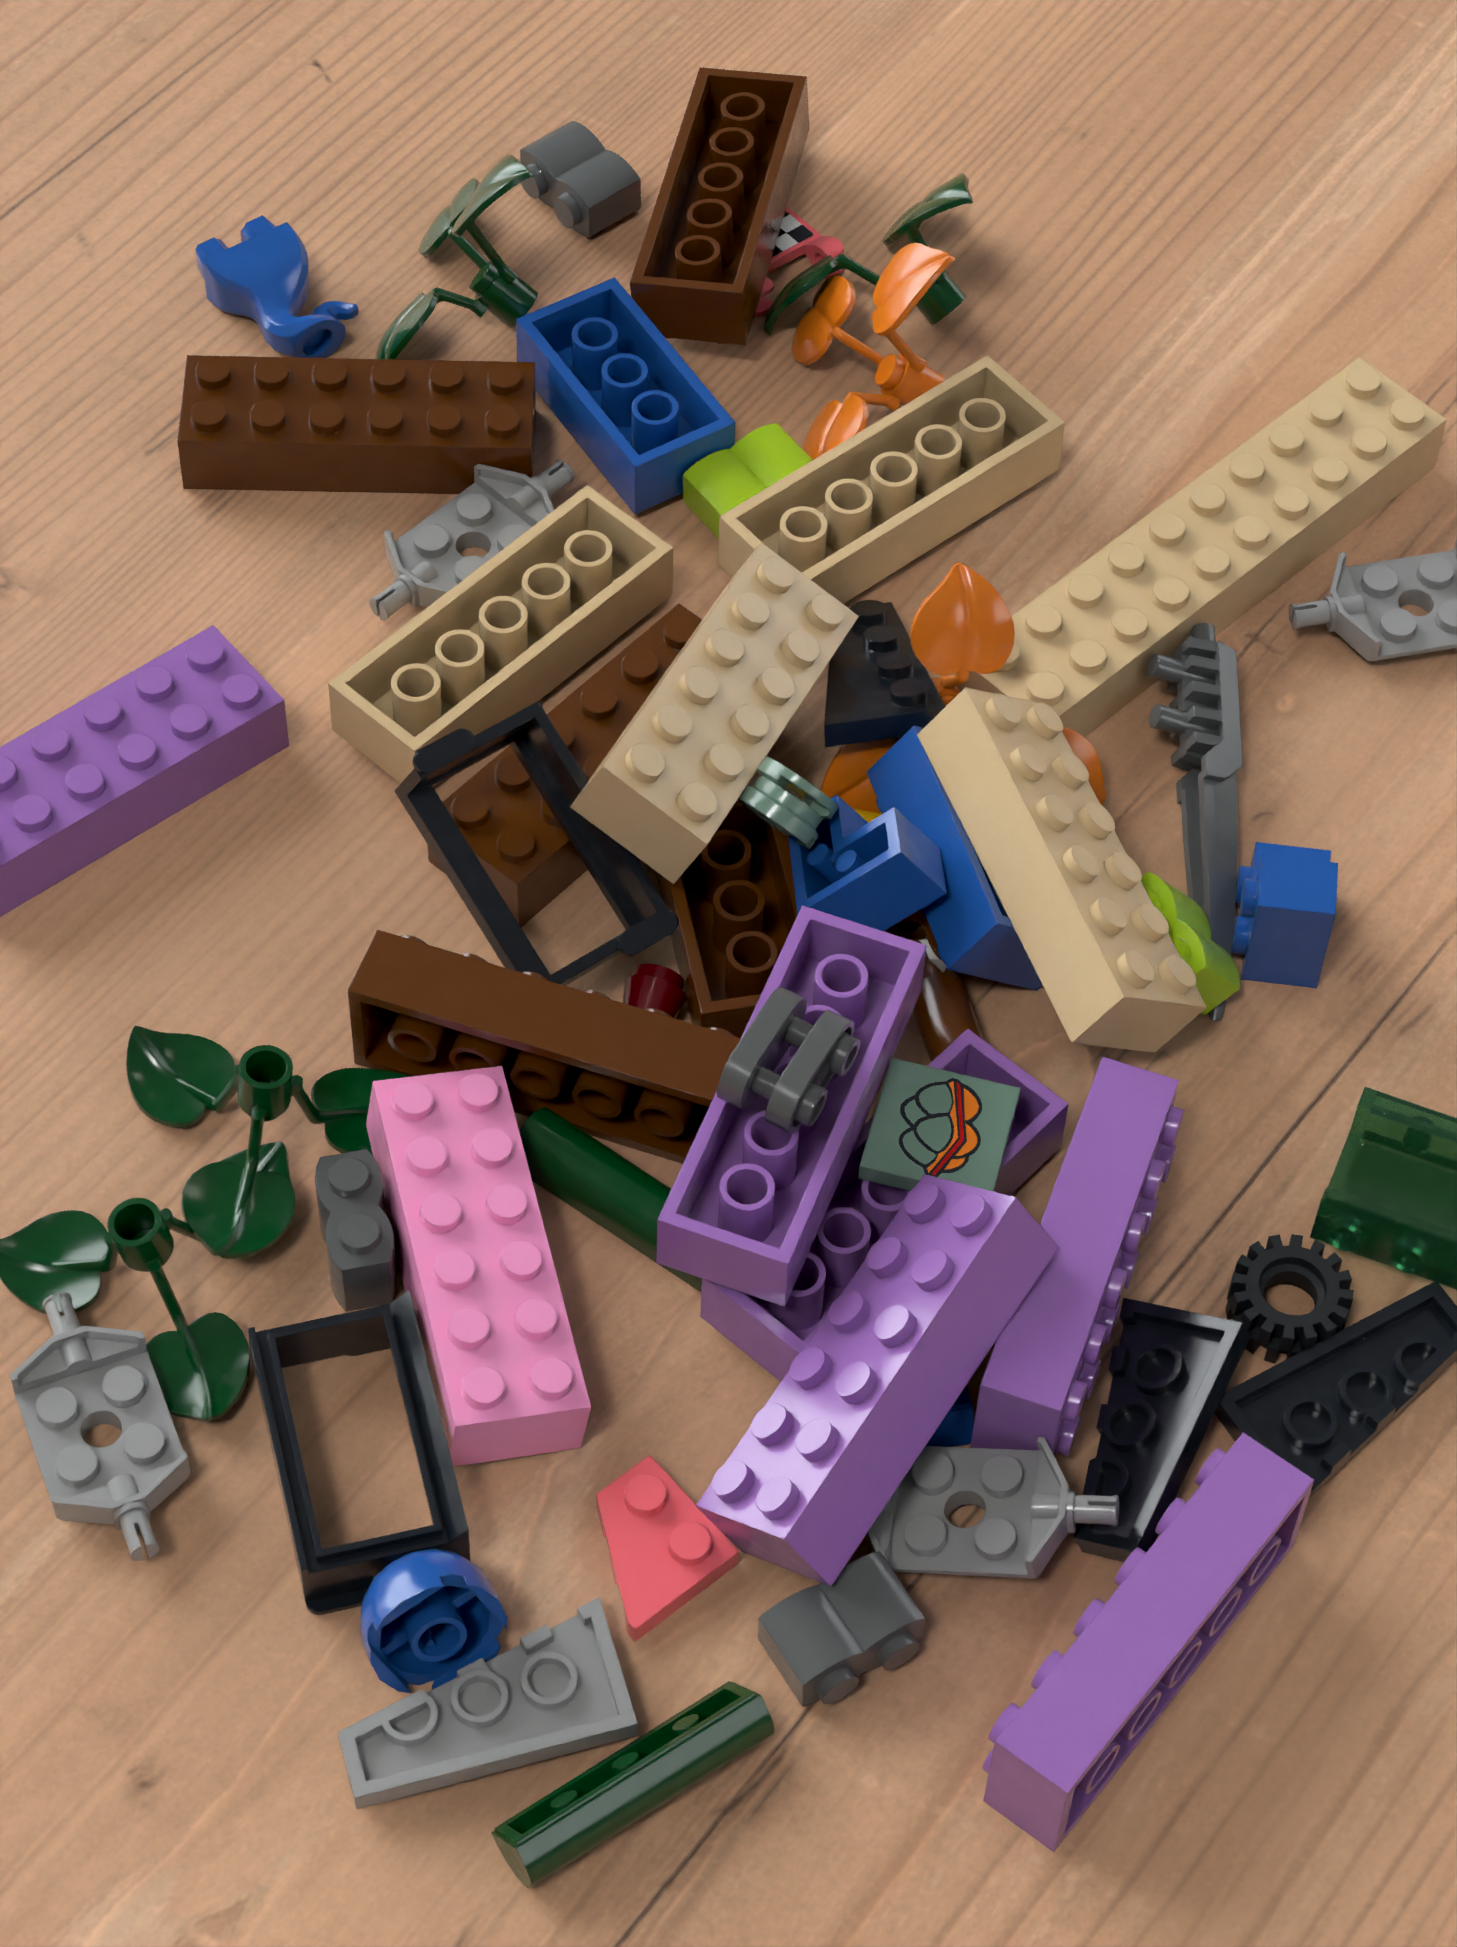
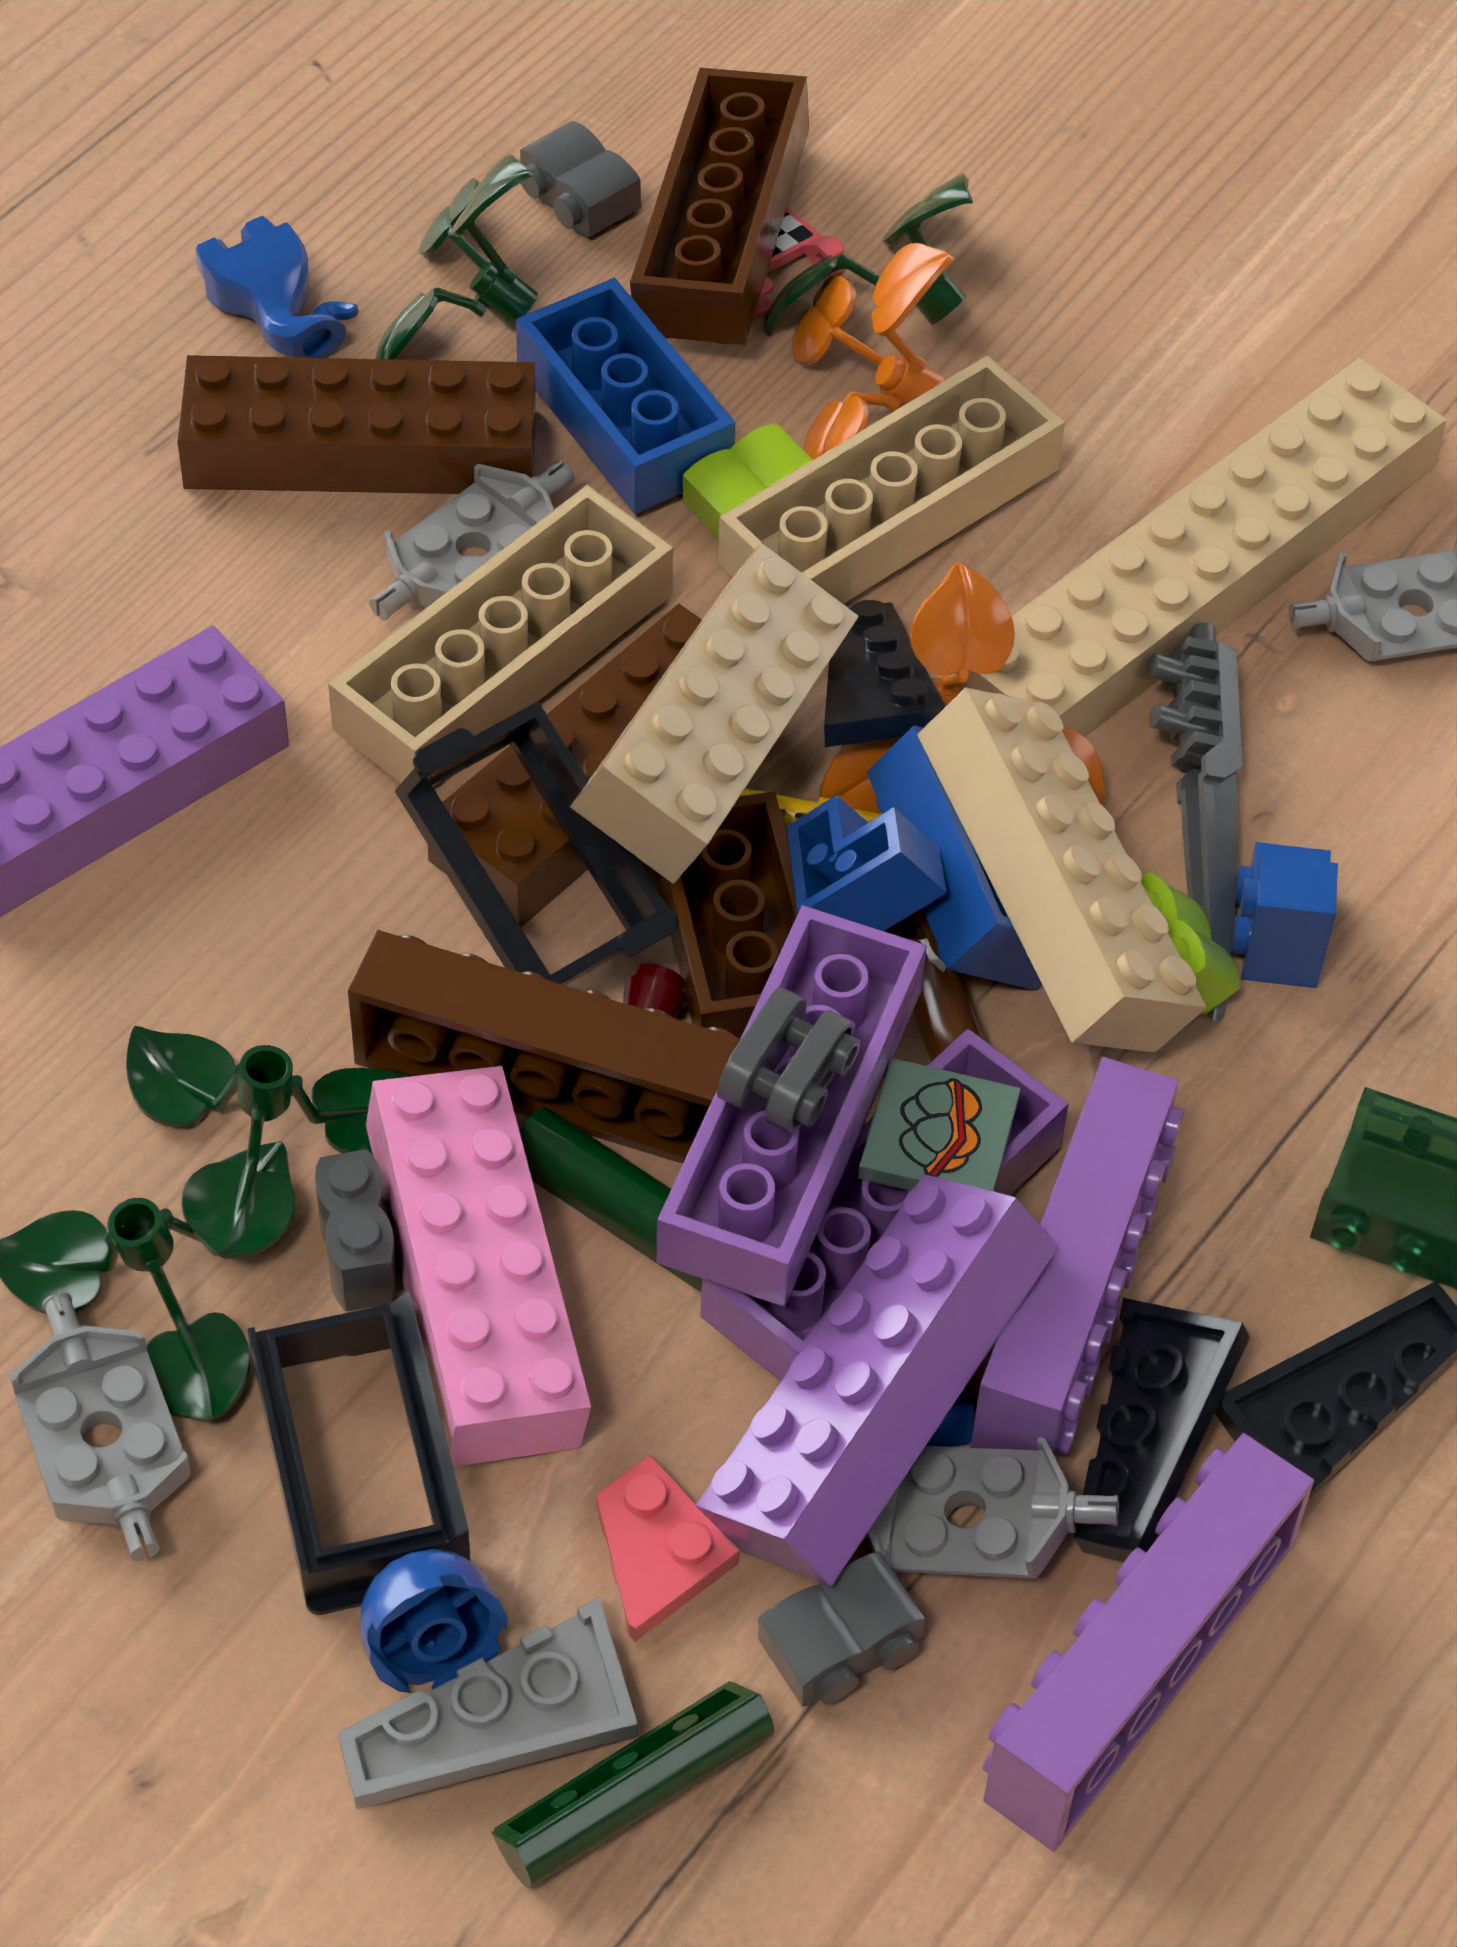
(784, 809): sand green wheel -> none
(1293, 1267): black tyre -> none

